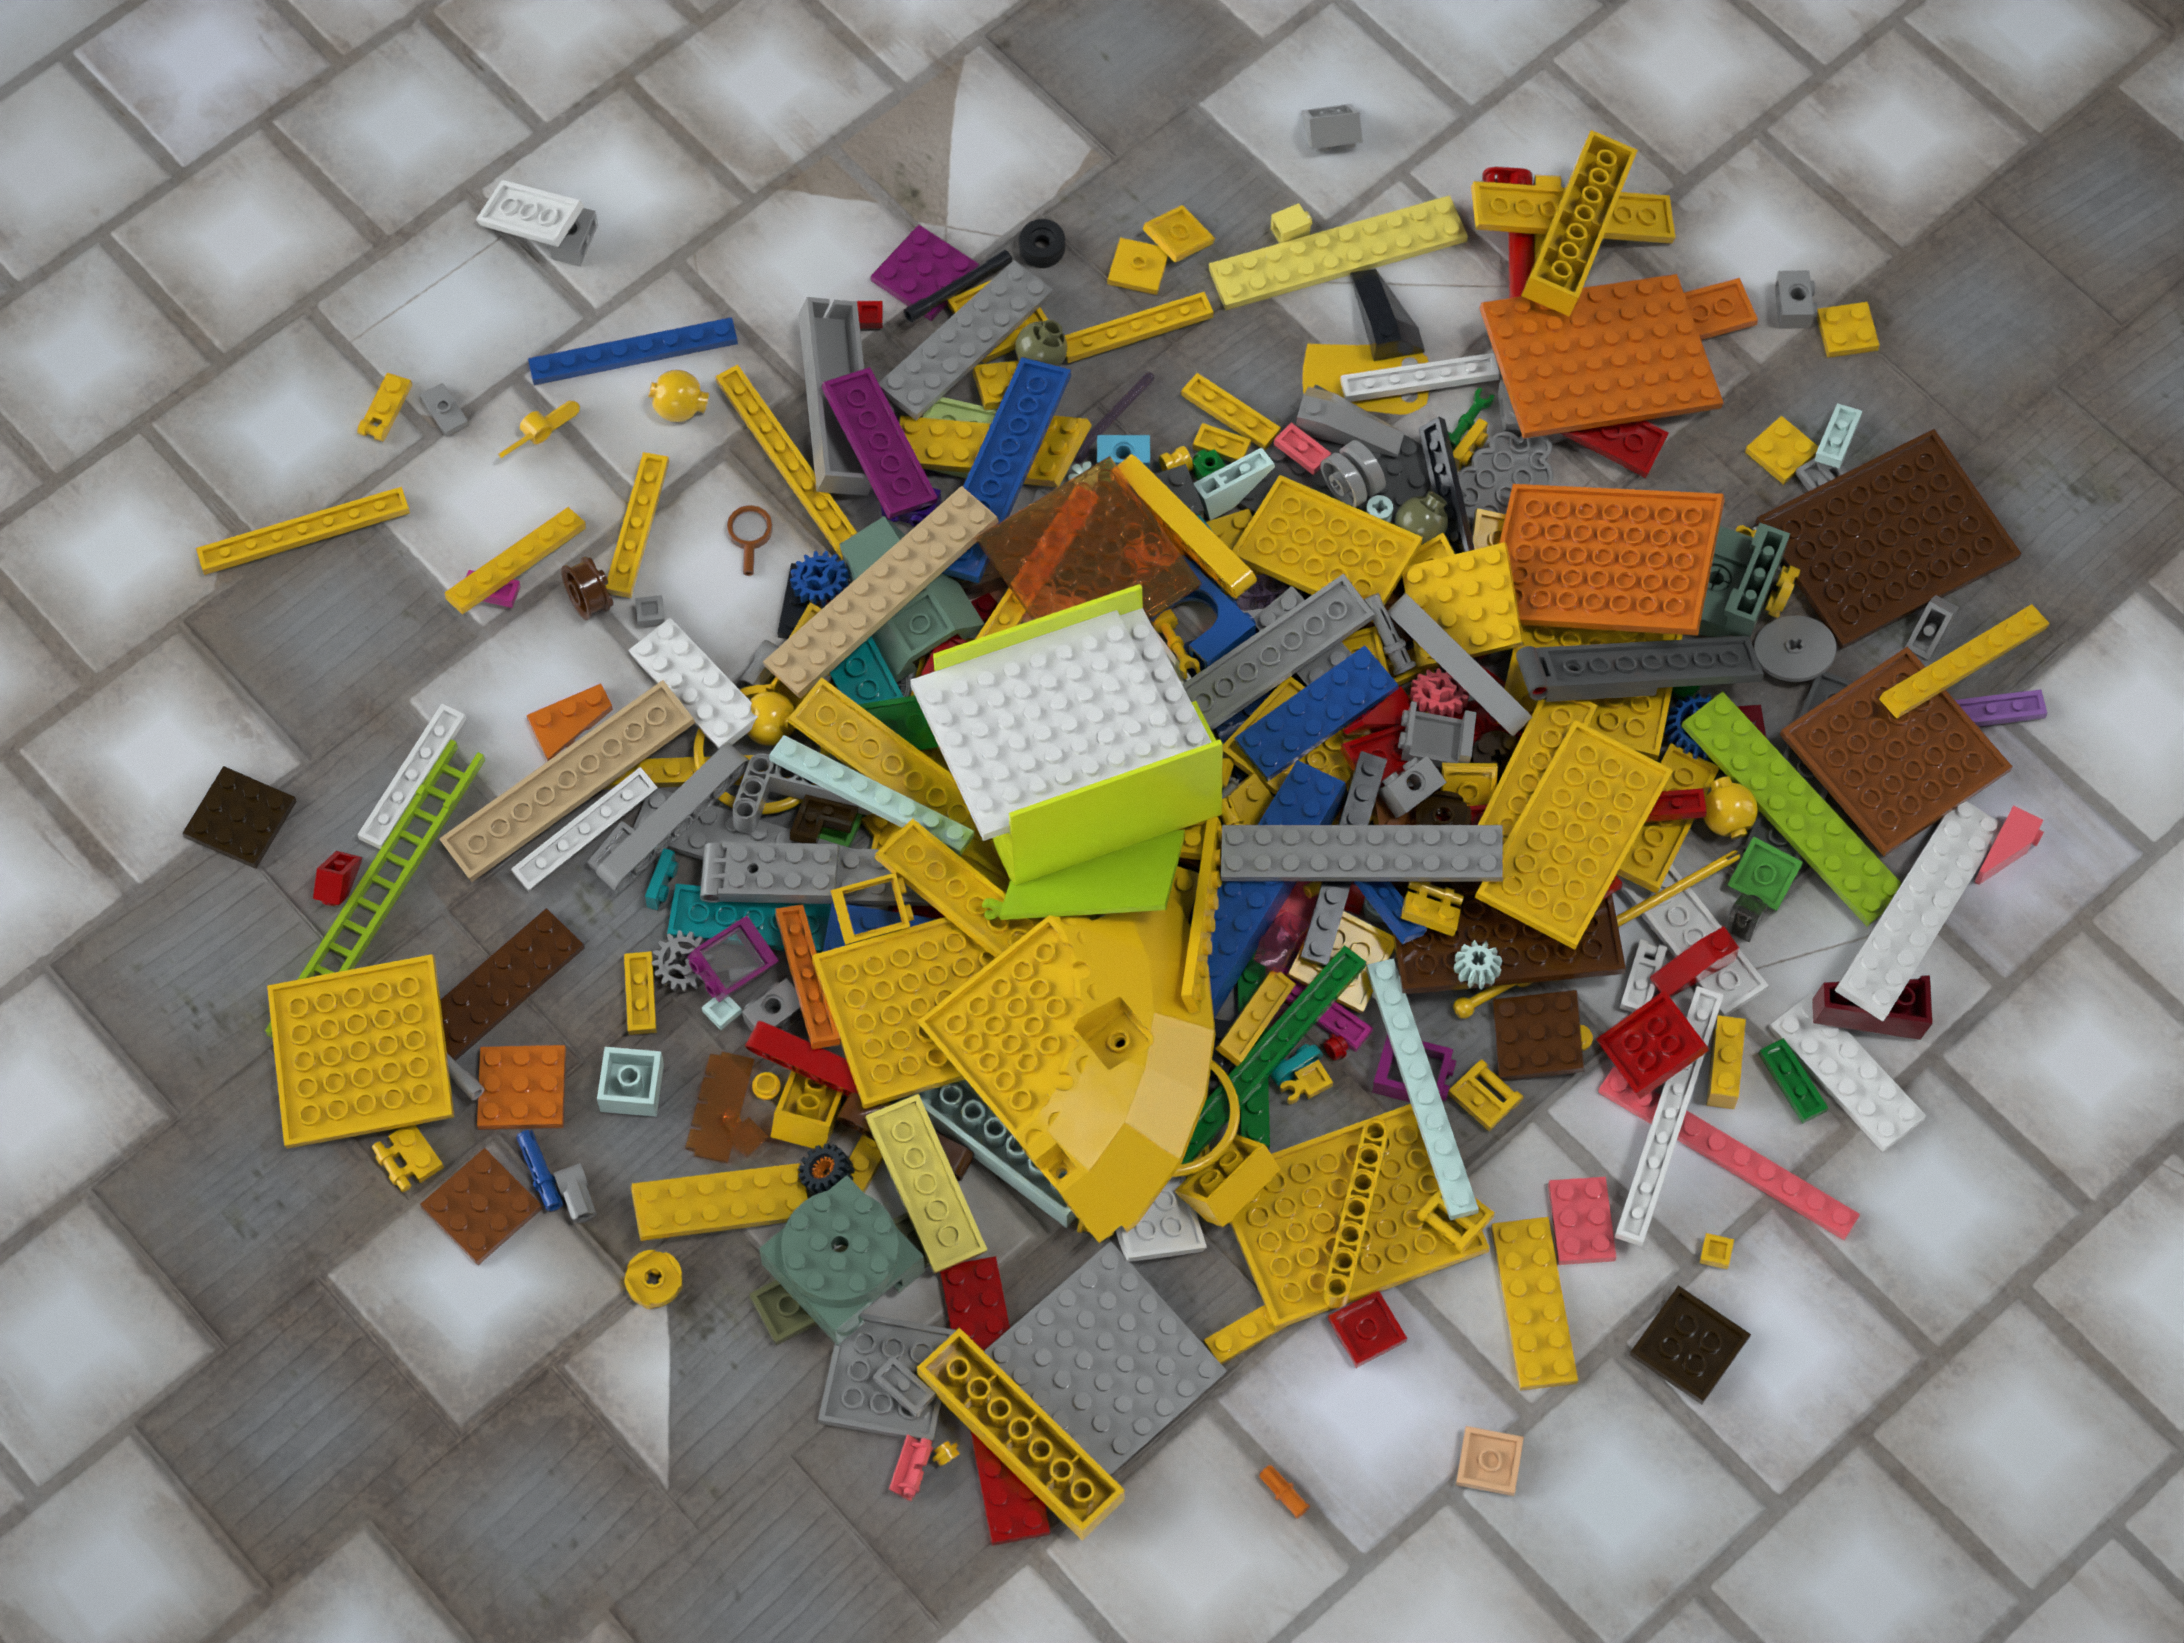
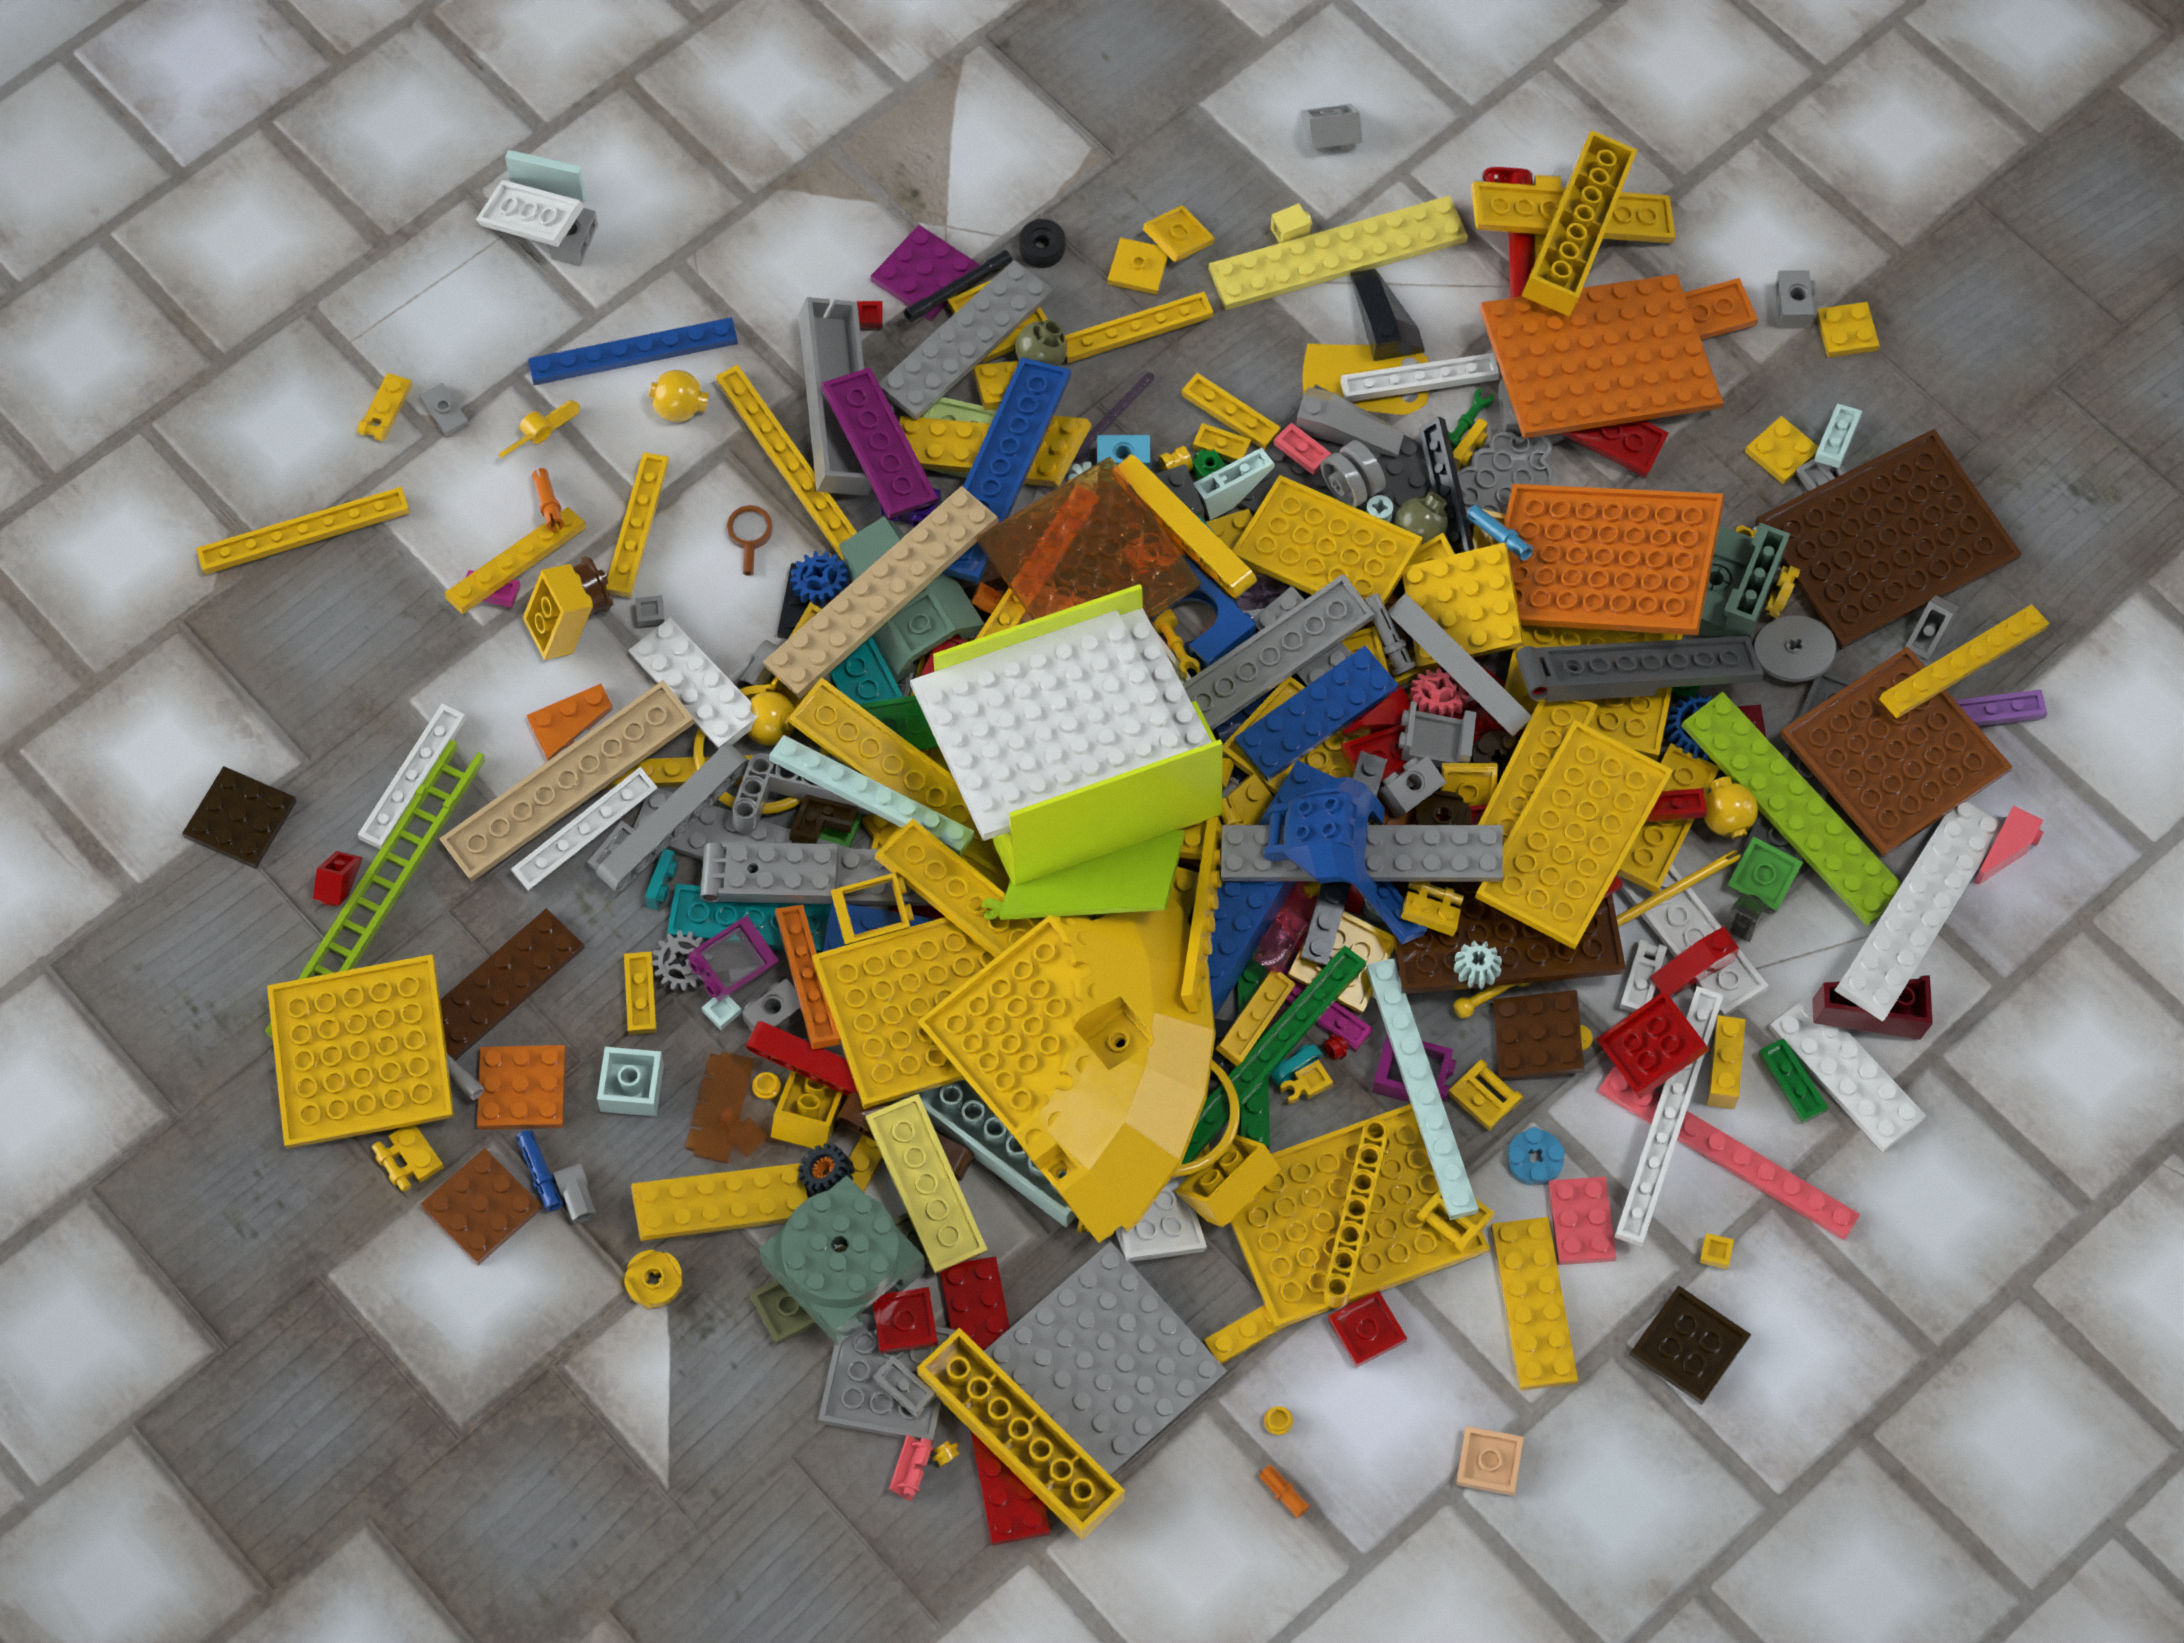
(546, 174): none -> light aqua tile
(549, 504): none -> orange pin
(557, 611): none -> yellow brick
(905, 1320): none -> red plate
(986, 598): none -> orange plate
(1278, 1420): none -> yellow plate
(1327, 832): none -> blue piece
(1500, 532): none -> dark azure pin
(1535, 1141): none -> dark azure plate

